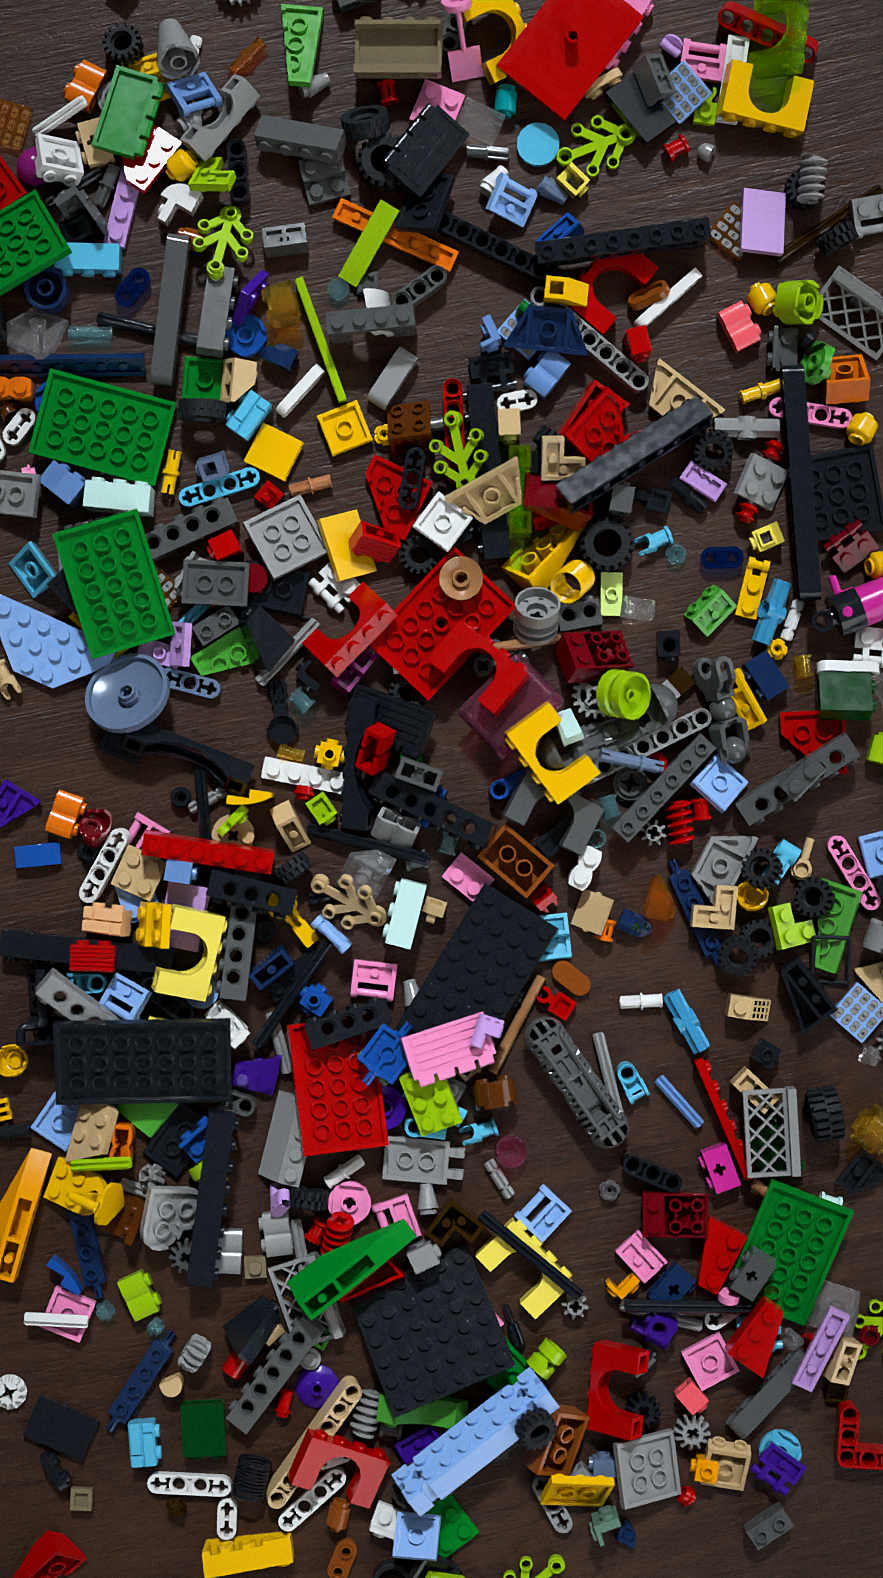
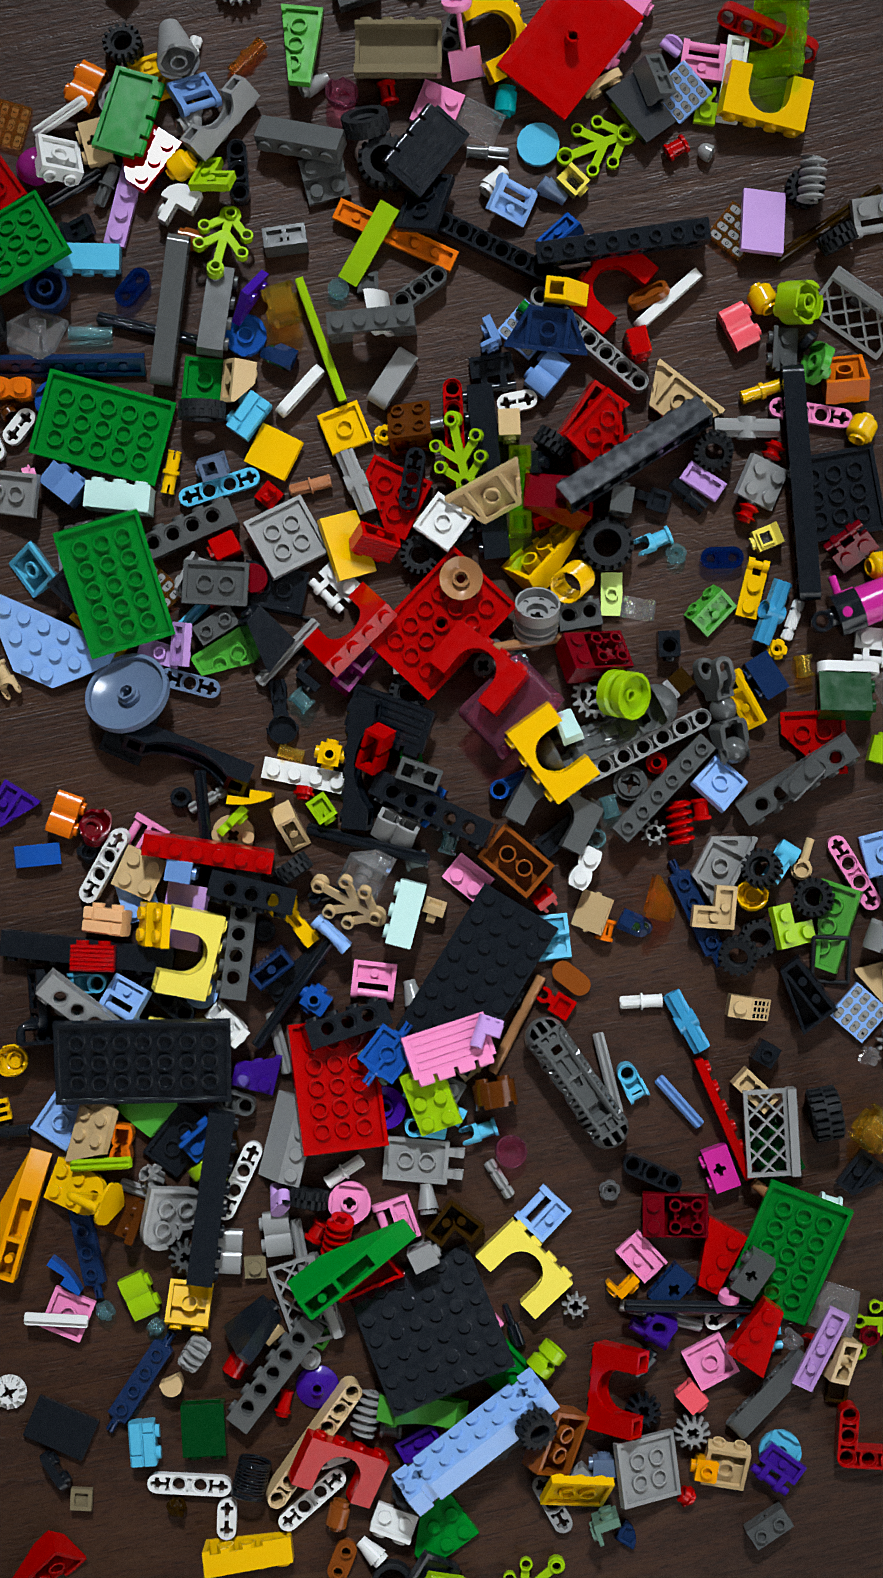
(75, 202): dark grey bracket -> none
(188, 1306): none -> yellow plate
(242, 1181): none -> white beam
(341, 93): none -> clear pink hair
(356, 481): none -> light grey piece
(372, 1552): none -> white cone
(416, 1536): light blue plate -> none
(530, 1255): black axle -> none
(553, 463): tan plate -> none
(640, 762): sand blue pin -> none

